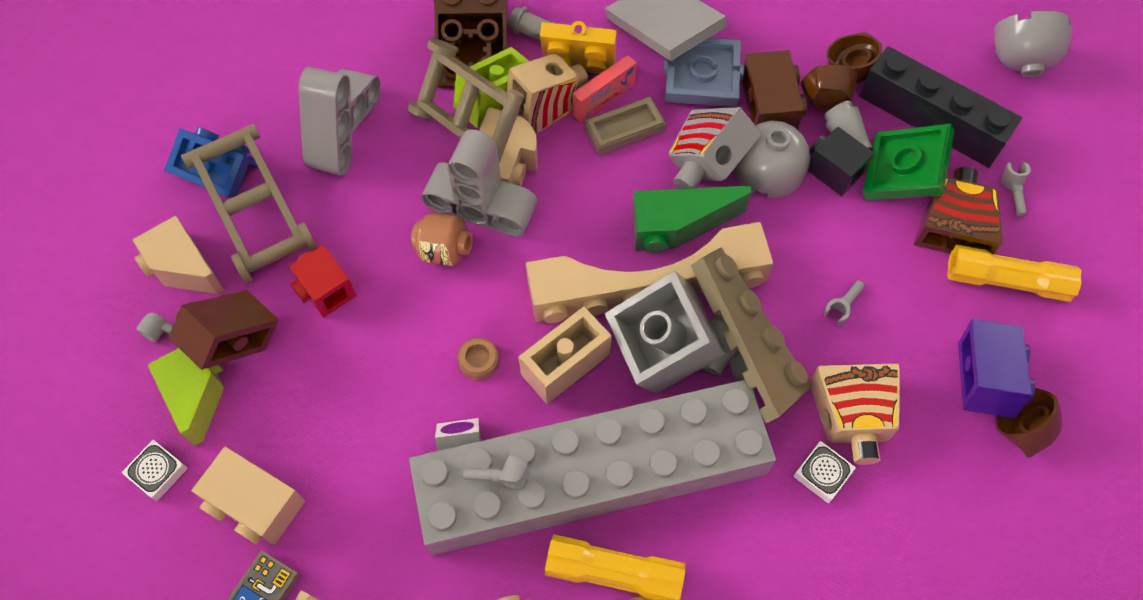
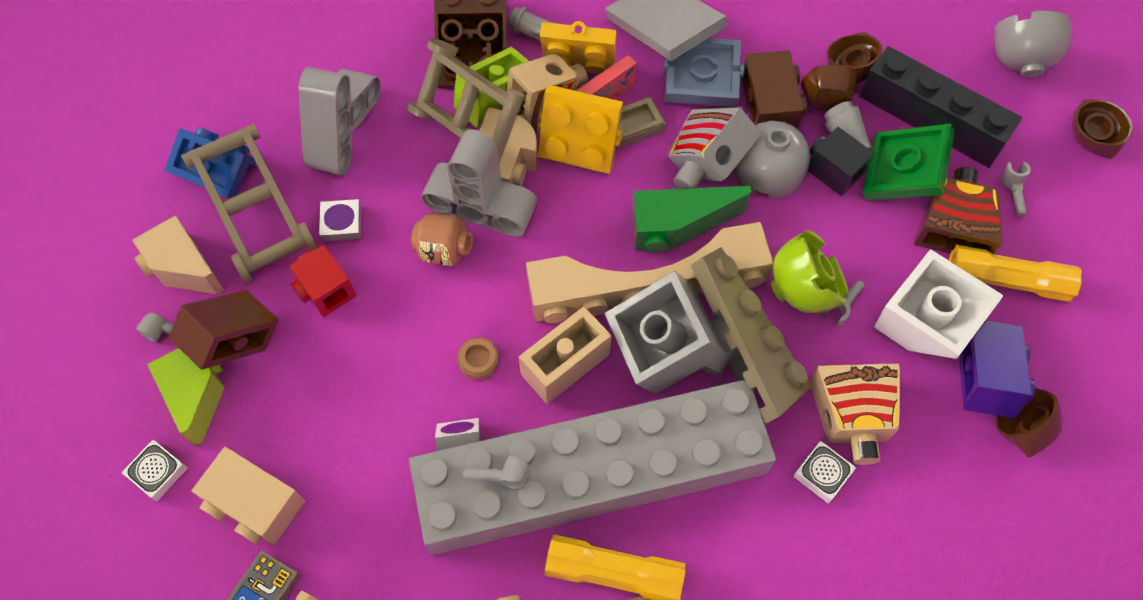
(340, 220): none -> tile
(579, 129): none -> yellow plate
(807, 276): none -> lime cylinder
(937, 308): none -> white slope
(1101, 127): none -> reddish brown hat

